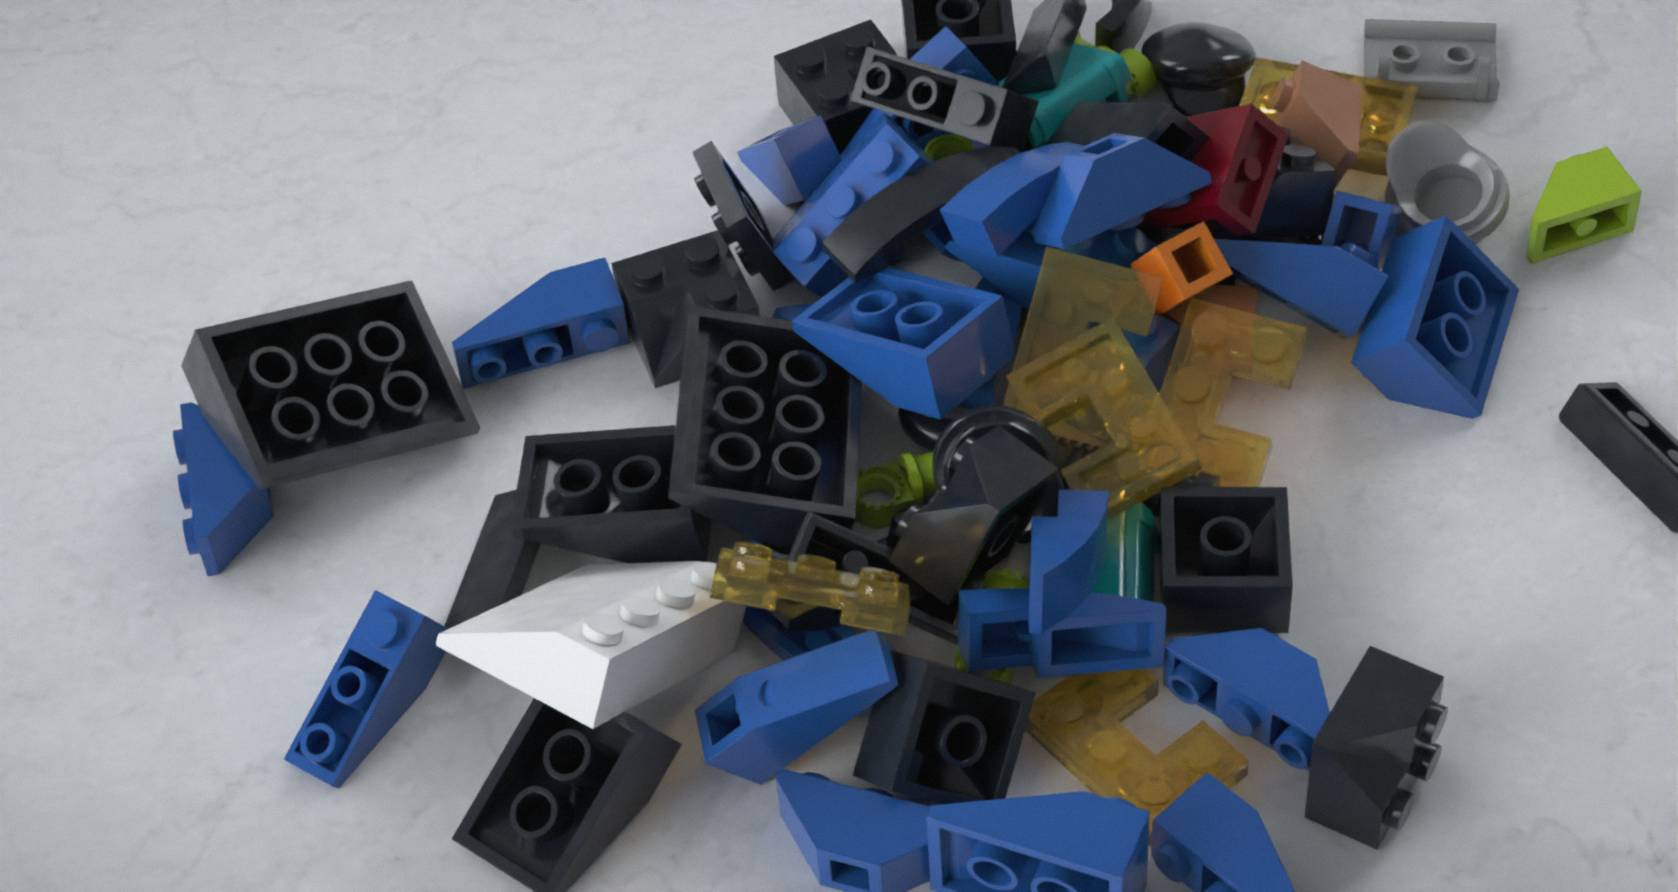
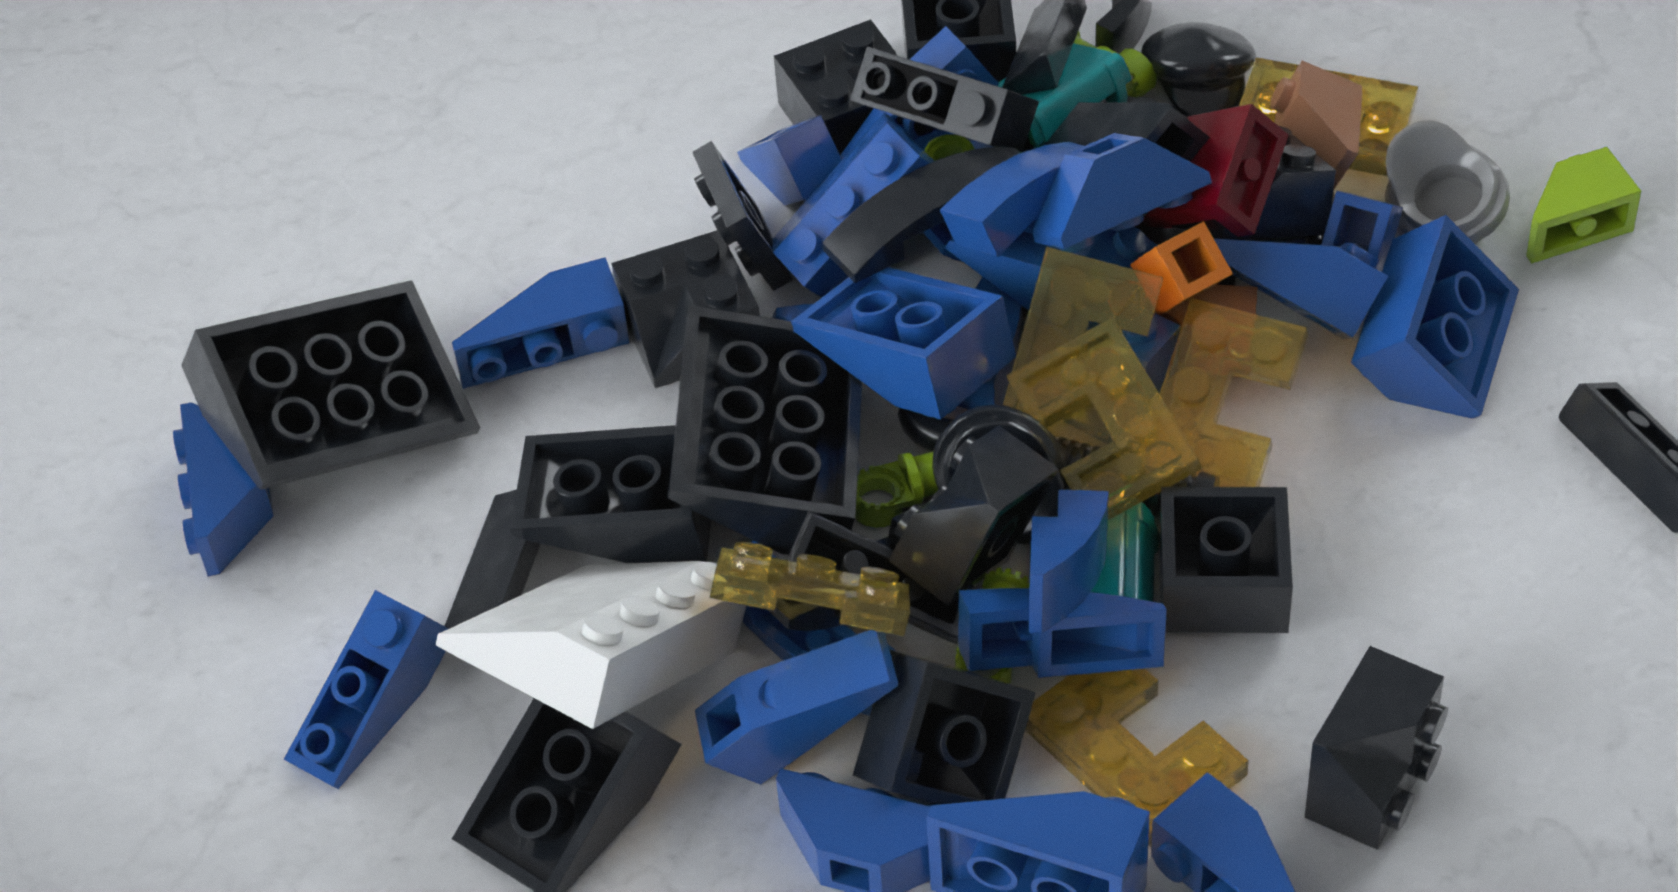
(1254, 686): blue slope -> none
(1437, 56): light grey piece -> none

